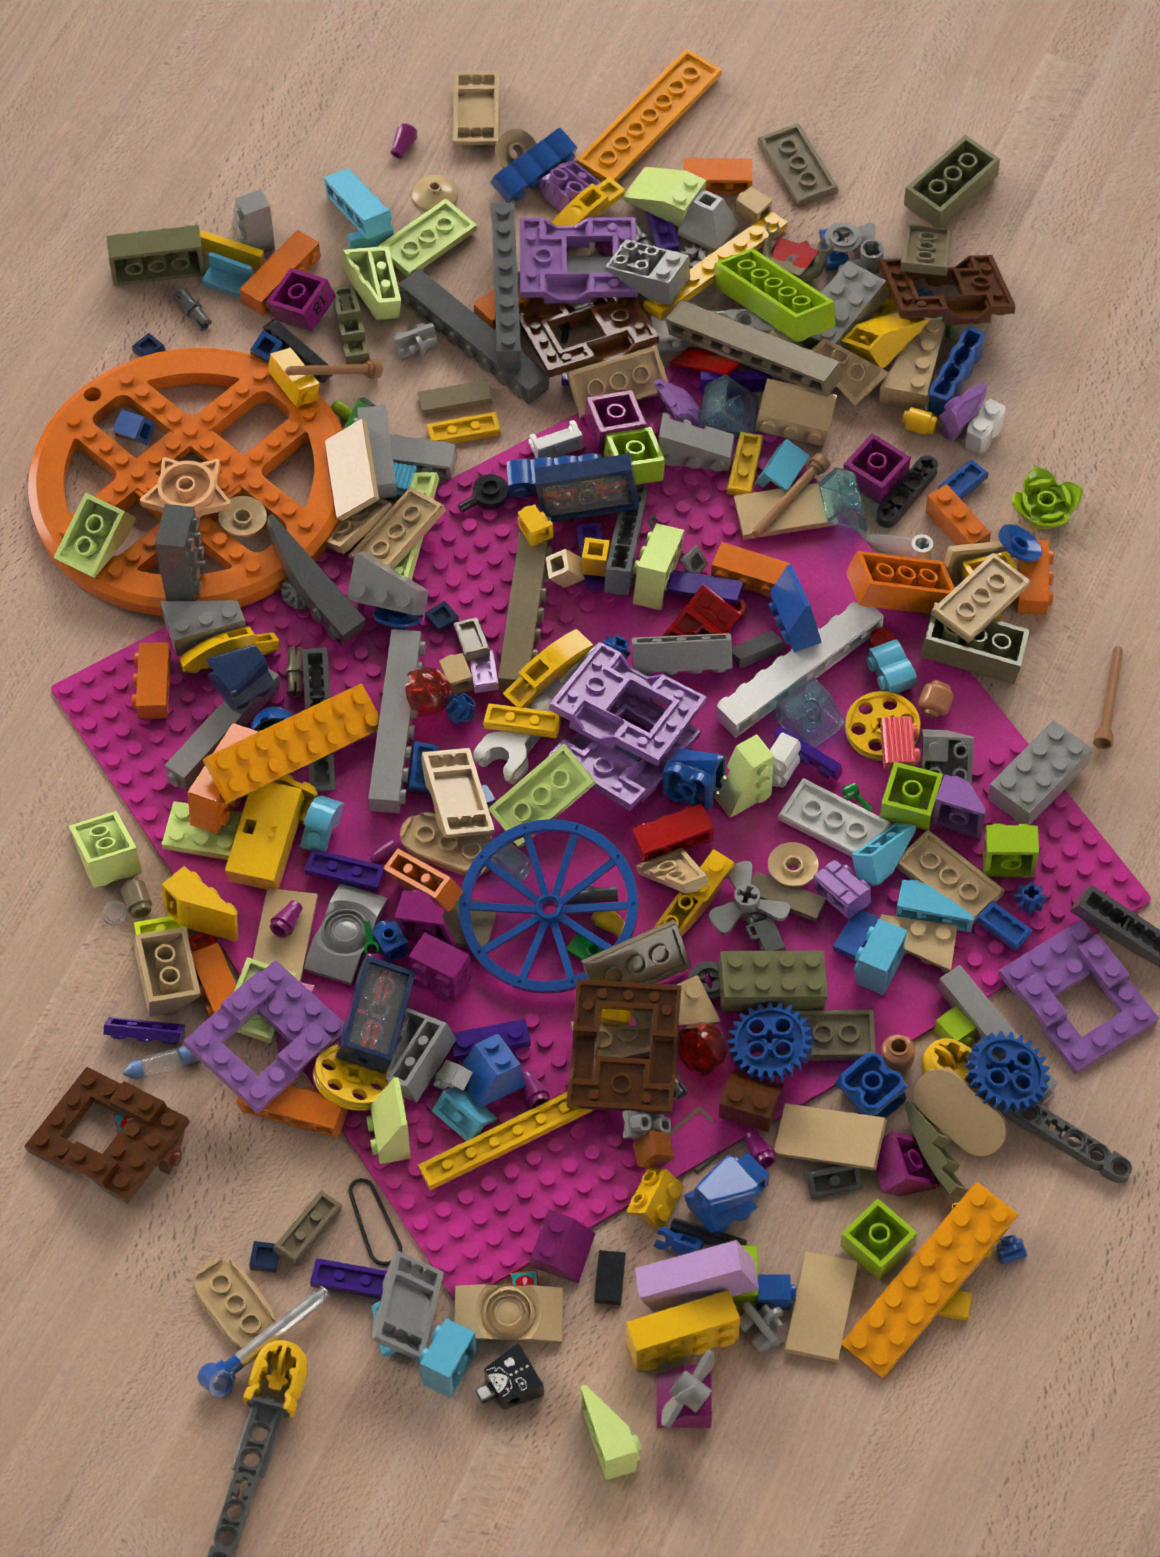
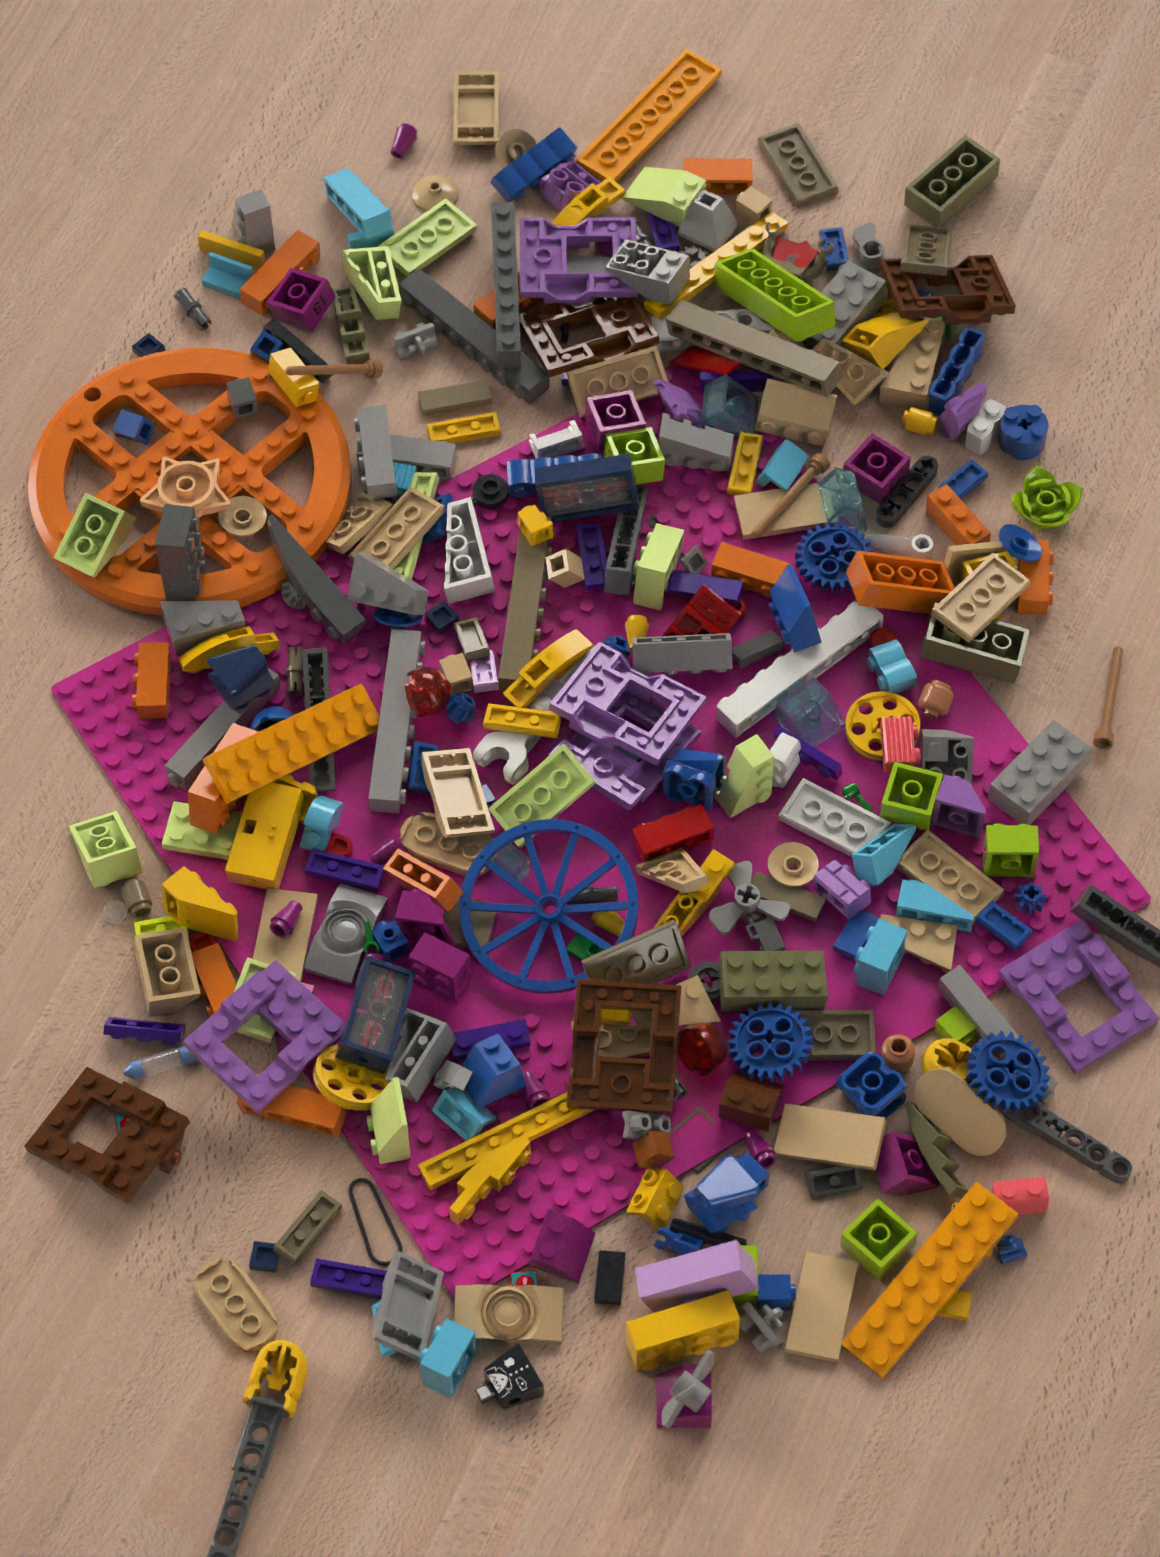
(155, 255): olive brick -> none
(227, 1370): piece -> none
(242, 397): none -> dark grey brick
(340, 845): none -> red tile
(344, 412): piece -> none
(351, 470): tan tile -> none
(438, 529): none -> blue plate
(466, 559): none -> white wedge
(493, 1170): none -> yellow slope
(595, 556): yellow brick -> none
(610, 1435): yellowish green slope -> none
(636, 627): none -> yellow cone
(831, 556): none -> blue gear
(843, 230): light grey gear -> none
(1023, 431): none -> blue brick
(1023, 1195): none -> coral brick

